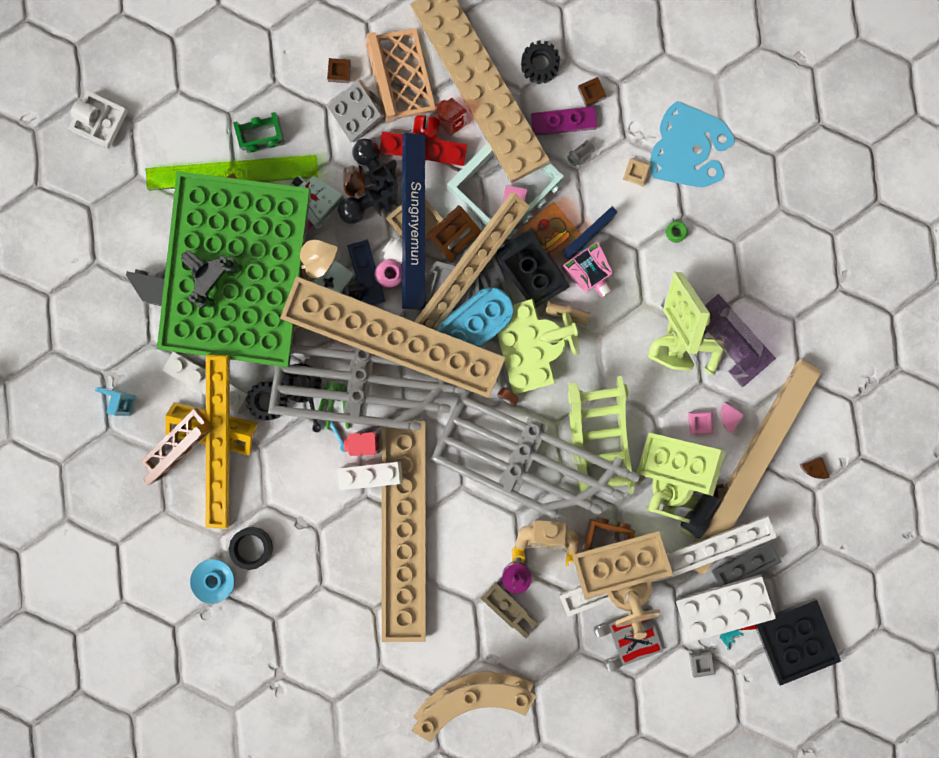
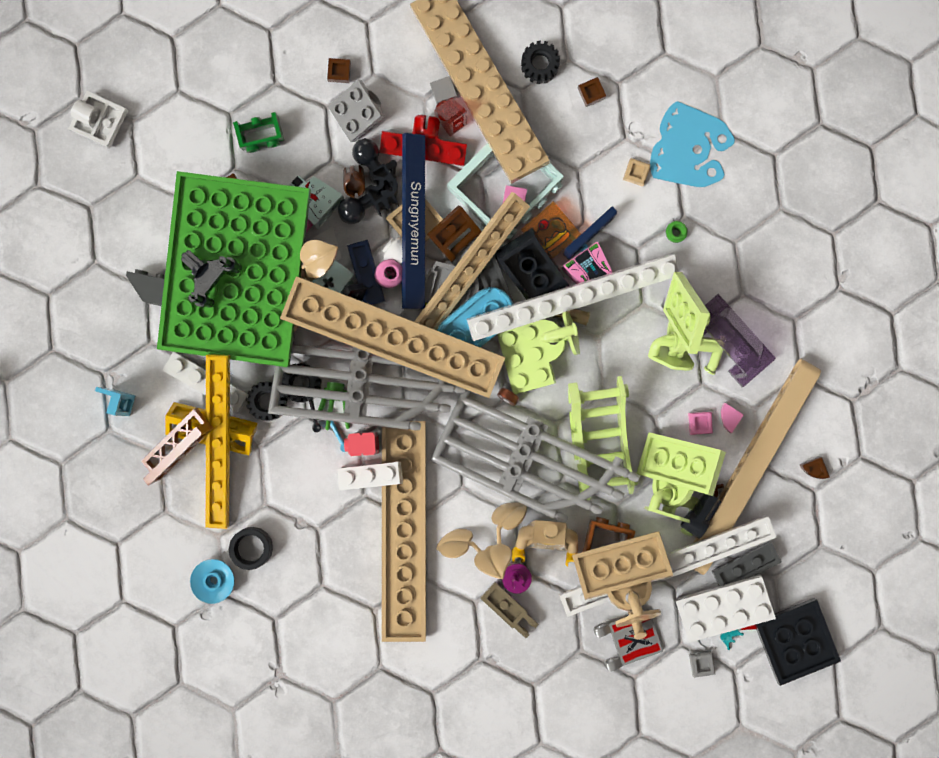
(253, 170): clear neon green tile -> none
(381, 74): light nougat fence -> none
(443, 89): none -> light grey tile
(470, 693): tan fence -> none
(494, 558): none -> tan plant
(564, 121): magenta plate -> none
(572, 297): none -> white plate
(575, 157): flat silver pin -> none

